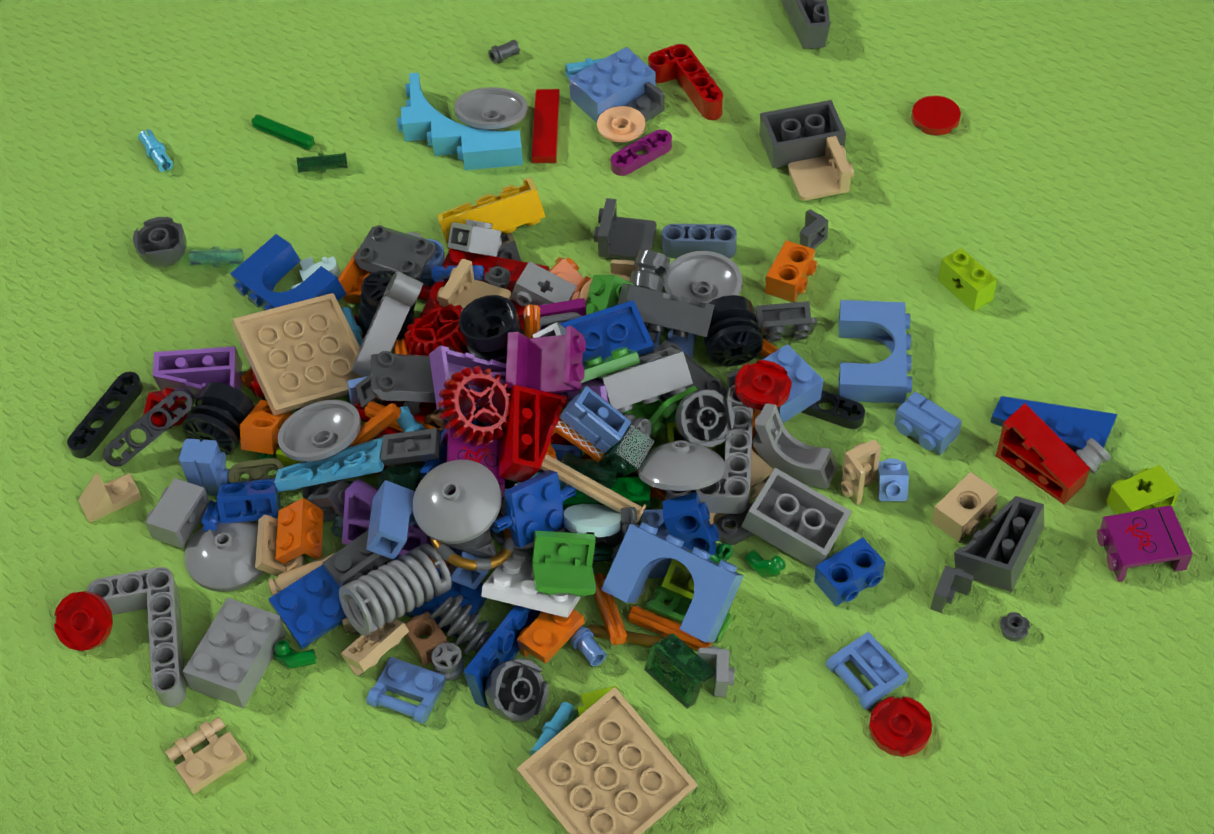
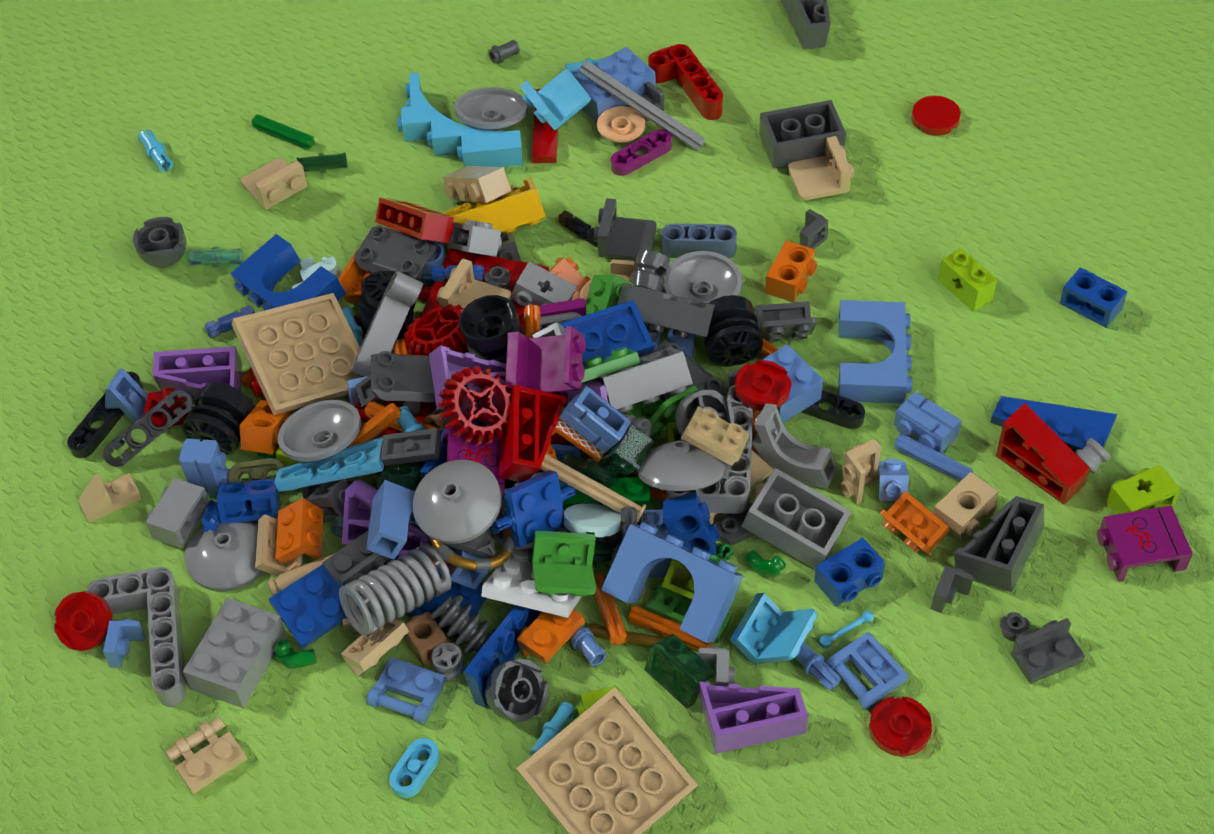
(118, 638): none -> medium blue bracket
(126, 395): none -> medium blue slope
(225, 322): none -> blue axle
(275, 182): none -> tan bracket
(412, 769): none -> medium azure plate
(414, 220): none -> red brick
(476, 184): none -> tan brick
(557, 99): none -> medium azure bracket
(577, 226): none -> black axle
(641, 105): none -> light grey axle
(716, 436): none -> tan bracket
(751, 716): none -> medium lavender wedge
(769, 633): none -> medium azure bracket
(815, 665): none -> medium blue axle
(826, 641): none -> medium azure hinge
(916, 523): none -> orange bracket
(931, 457): none -> medium blue axle
(1046, 651): none -> dark grey bracket
(1093, 297): none -> blue brick

